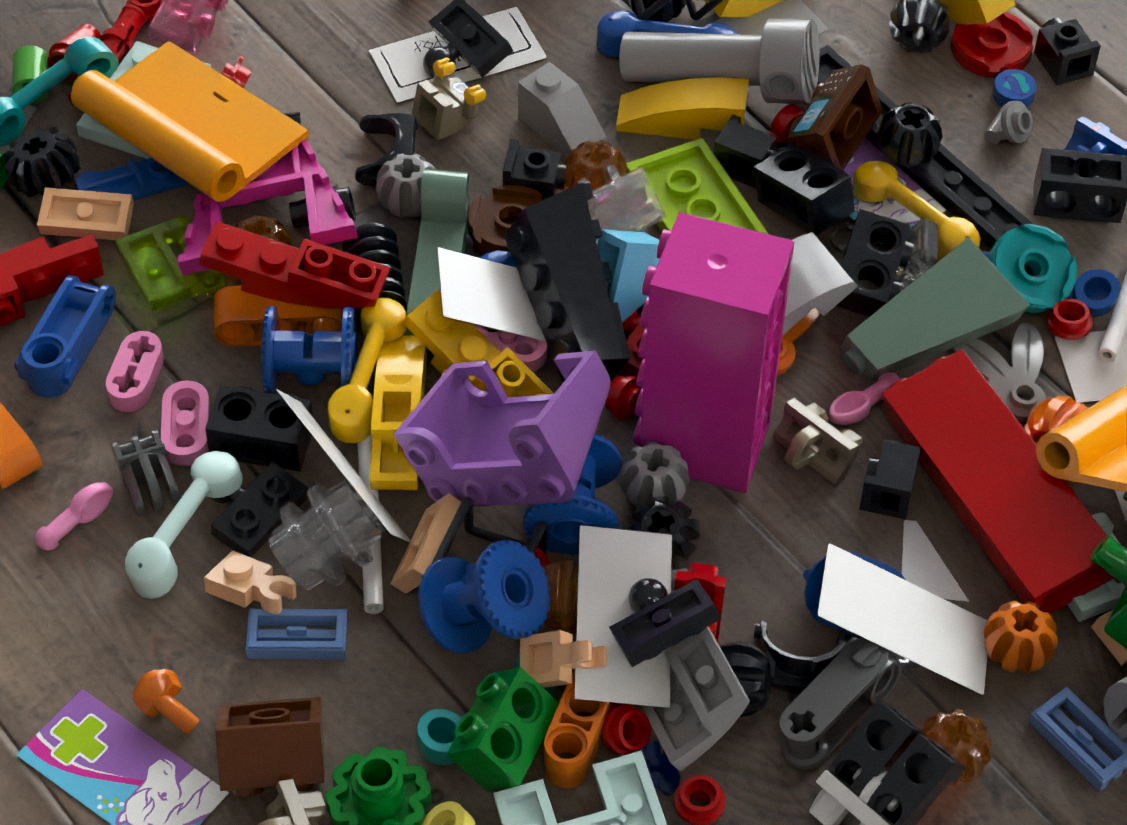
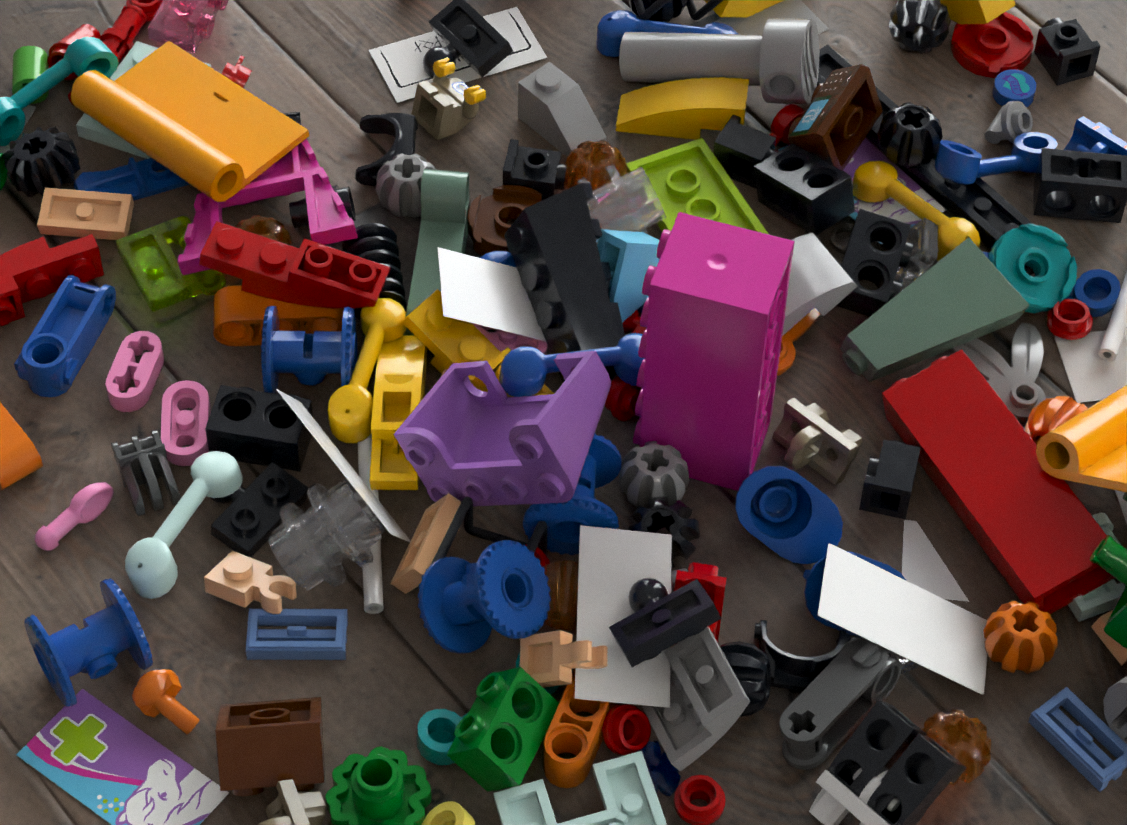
(91, 648): none -> blue hose
(526, 367): none -> blue piece
(788, 514): none -> blue piece
(856, 405): bright pink piece -> none
(964, 164): none -> blue piece

